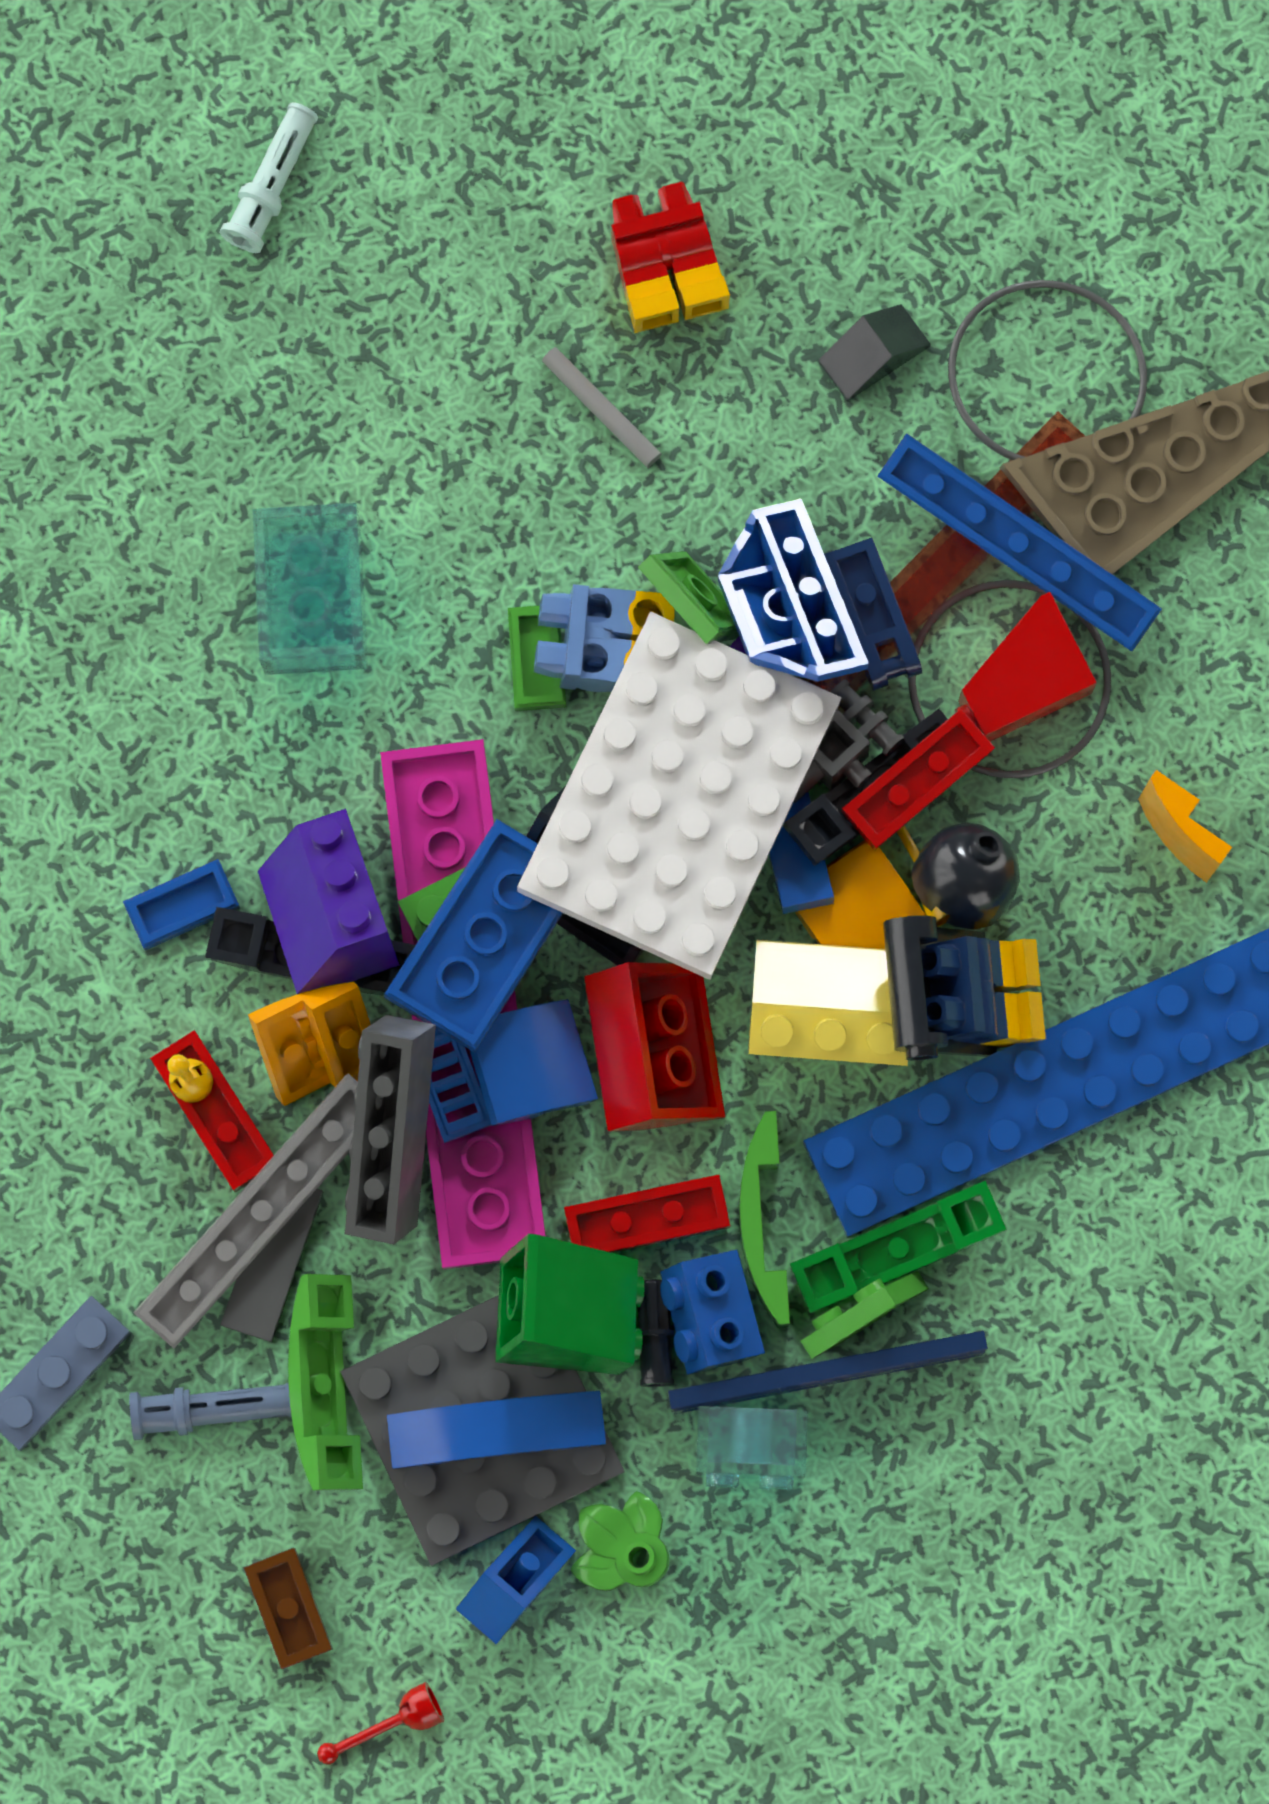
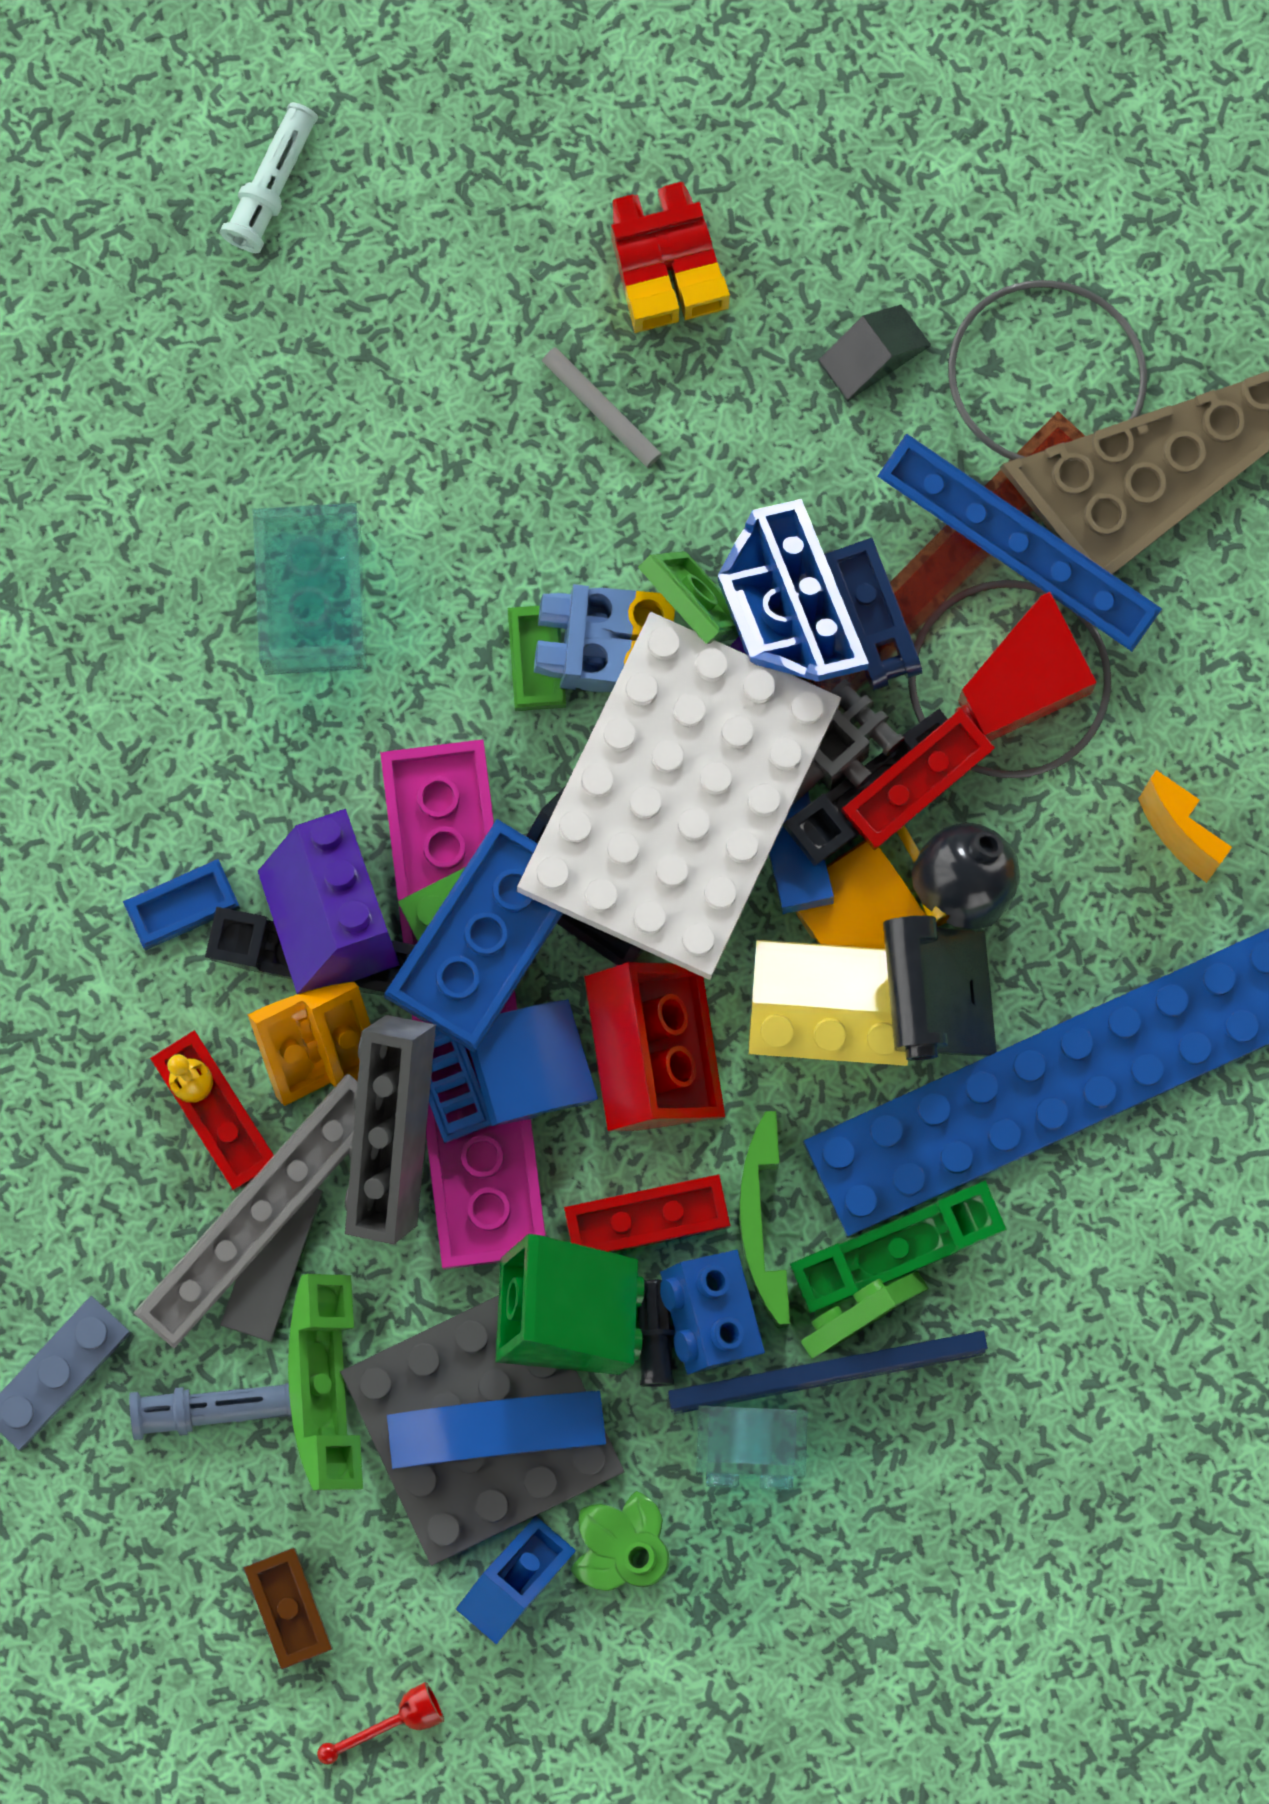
(973, 987): dark blue hips -> none

